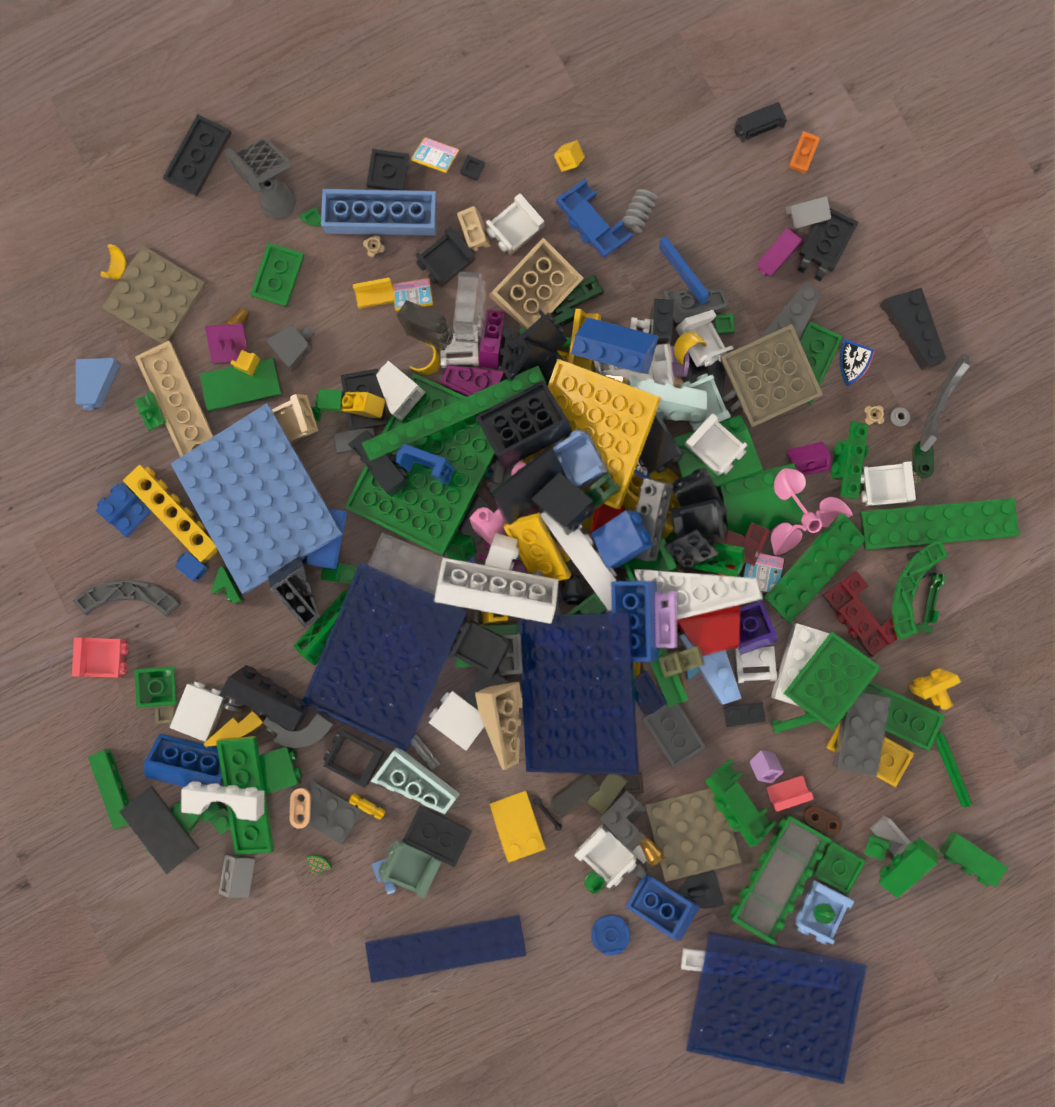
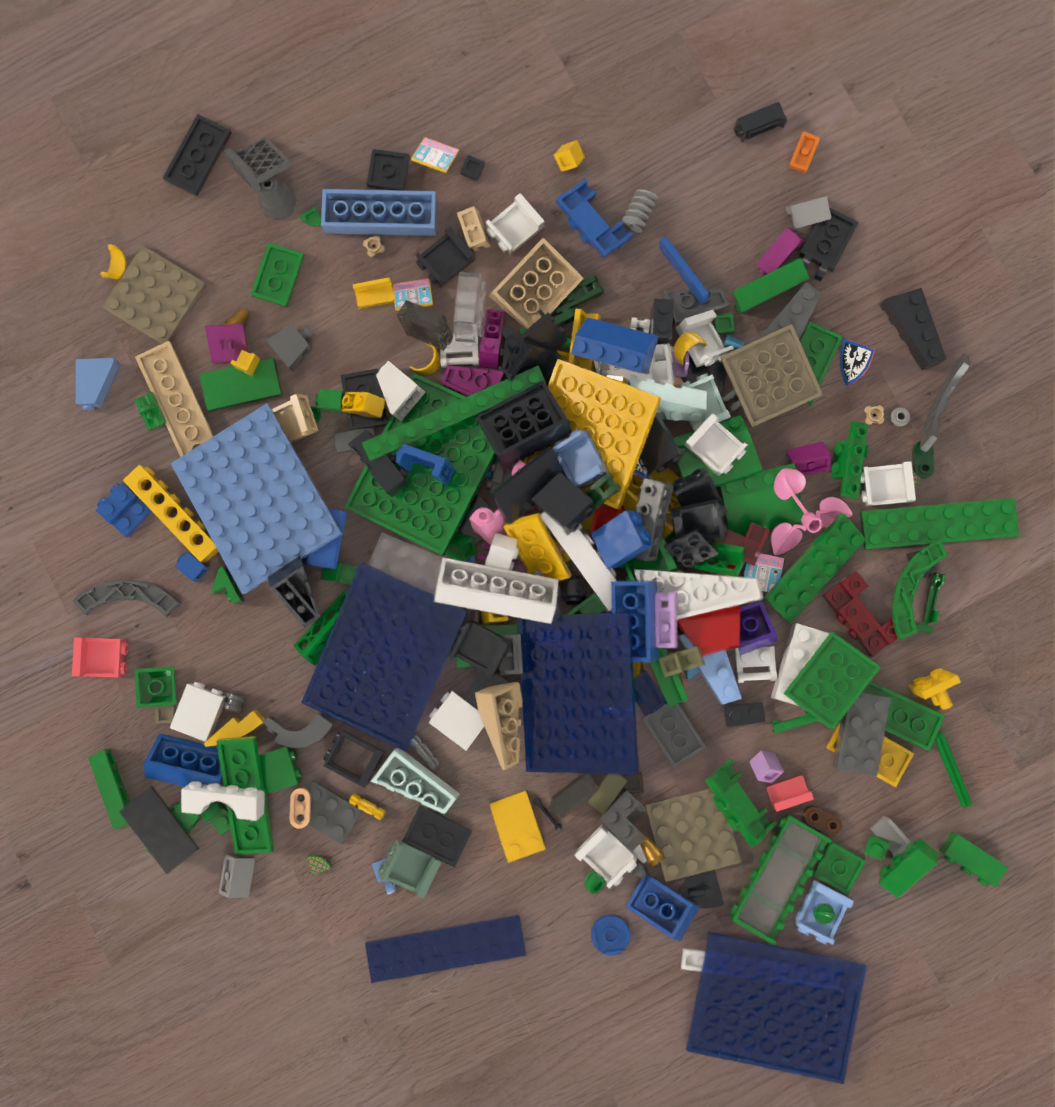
(265, 697): black wedge -> none
(733, 341): none -> dark azure slope
(770, 285): none -> green panel

